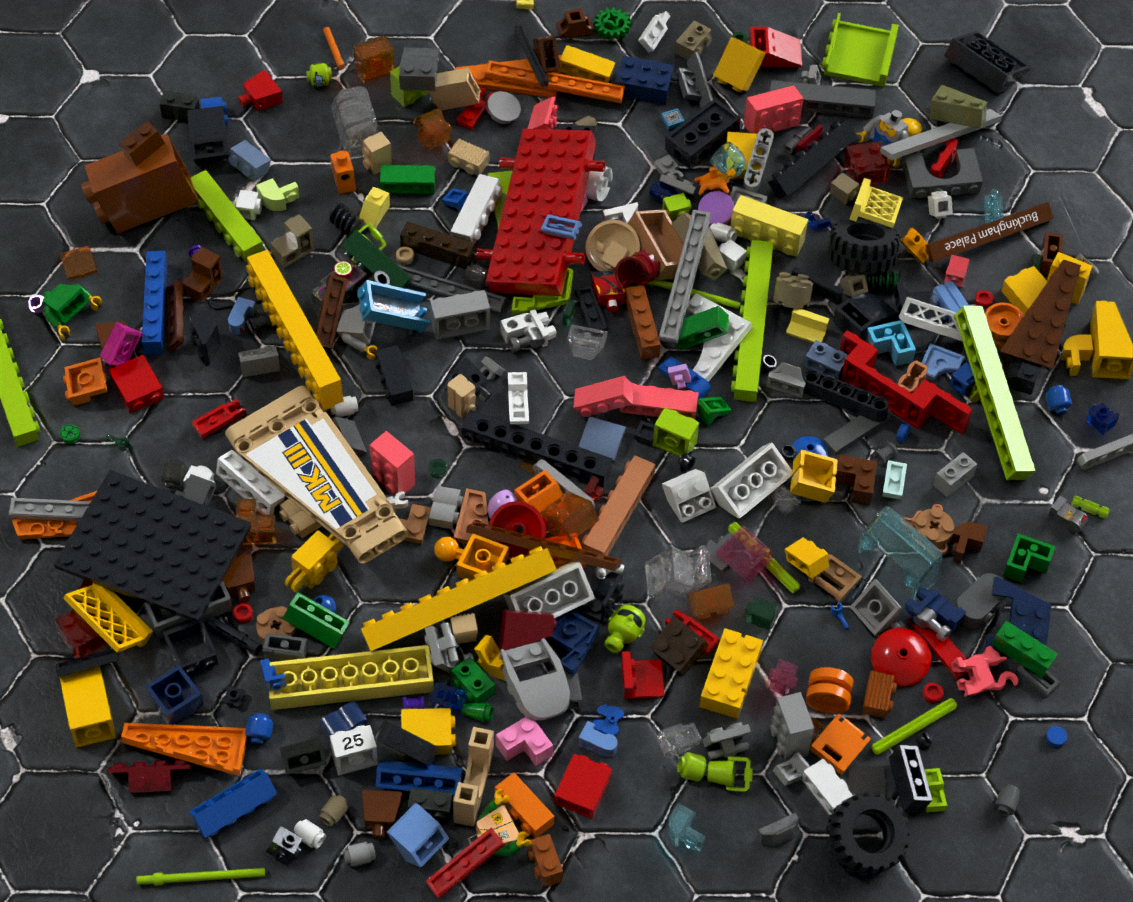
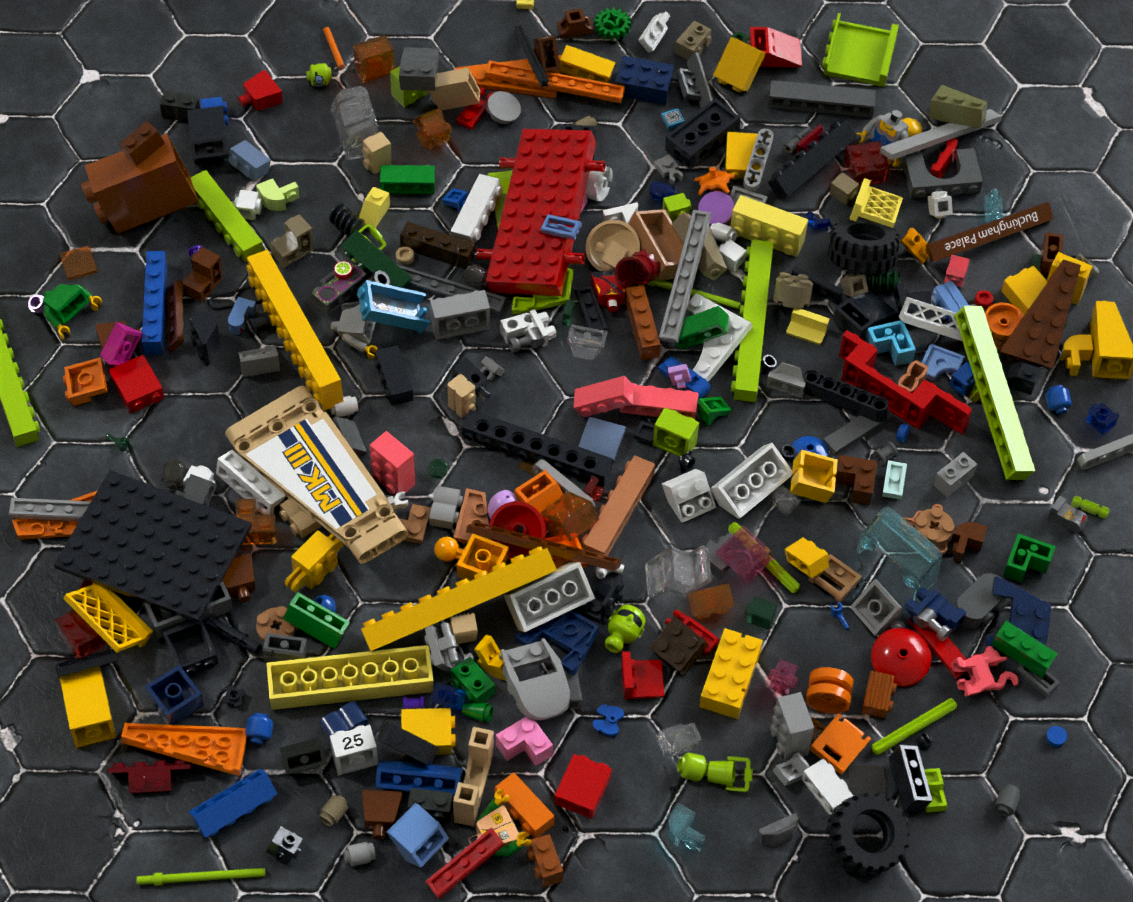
(70, 434): green tile -> none
(218, 418): red hinge -> none
(242, 613): red tile -> none
(272, 681): blue bracket -> none
(311, 834): white brick -> none
(330, 310): reddish brown plate -> none
(341, 164): orange torso -> none
(468, 157): tan brick -> none
(518, 398): white slope -> none
(524, 628): dark red slope -> none
(544, 115): coral slope -> none
(597, 742): medium blue leg -> none
(671, 180): light grey plate -> none
(725, 740): light grey plate -> none
(729, 160): clear light blue piece -> none
(773, 110): coral brick -> none
(812, 76): light grey tile -> none
(825, 359): sand blue brick -> none
(932, 693): red tile -> none
(986, 61): black slope -> none

